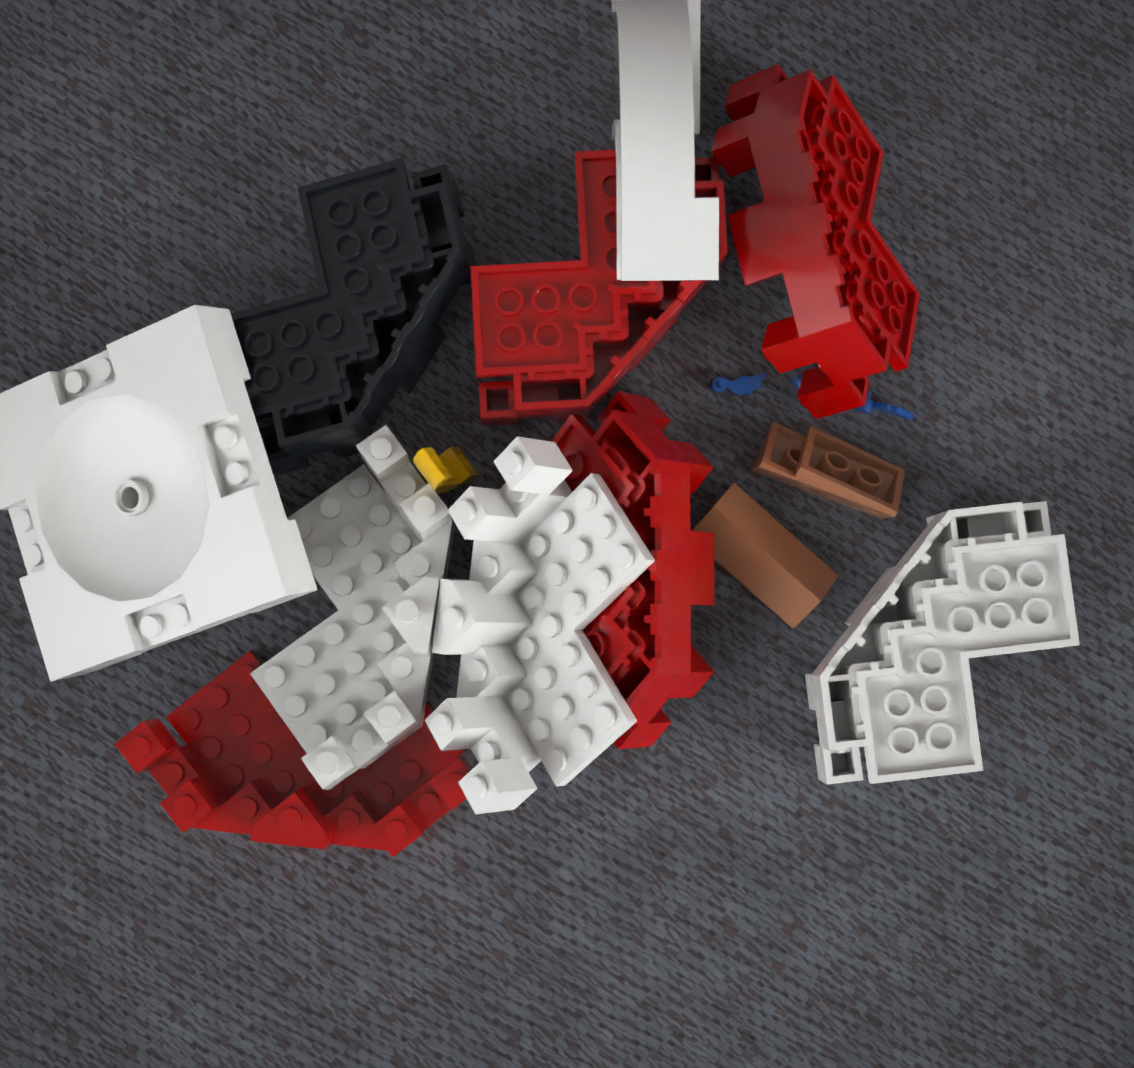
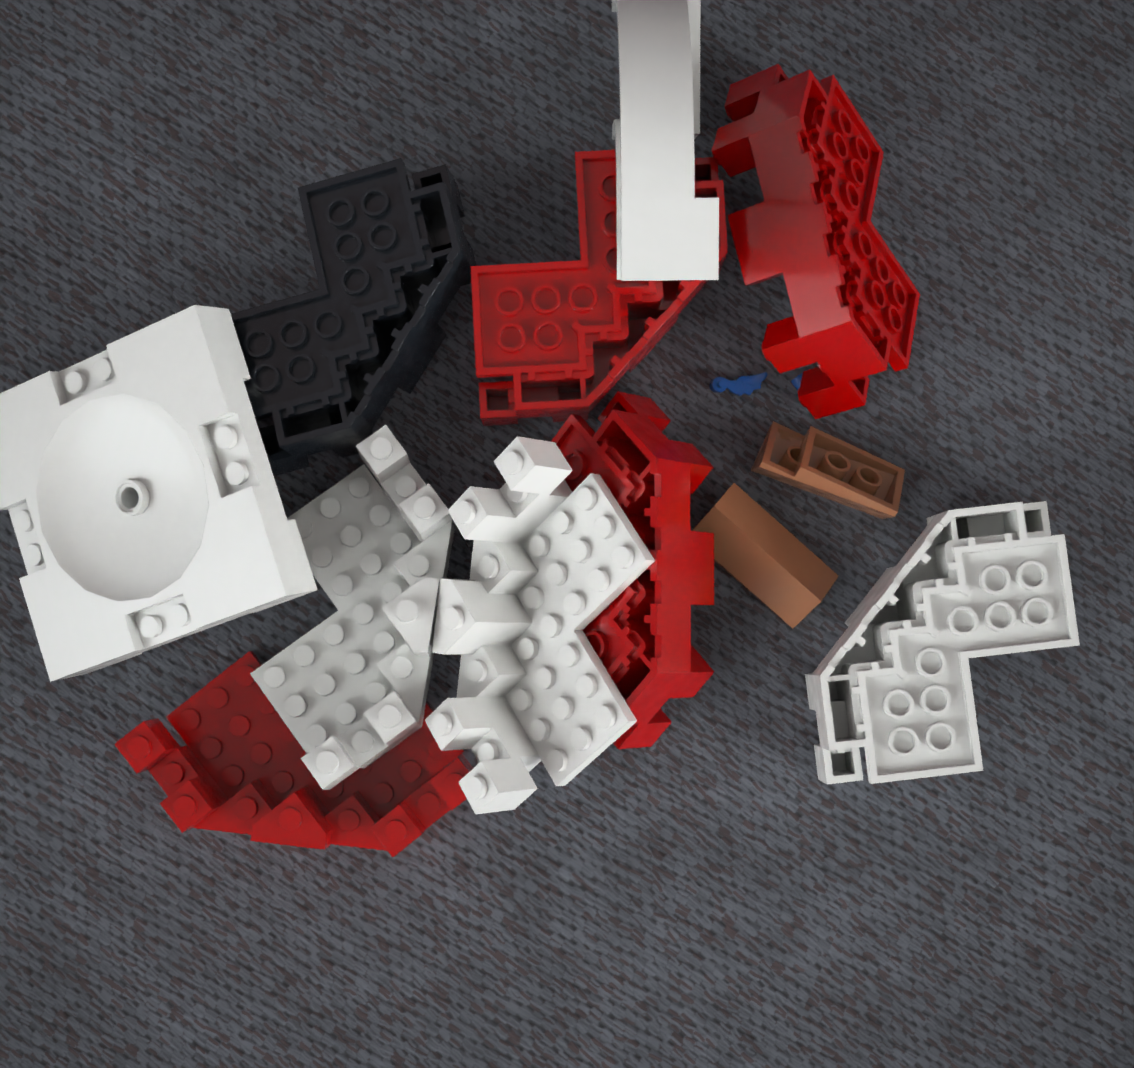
(446, 470): yellow slope -> none
(884, 407): blue piece -> none

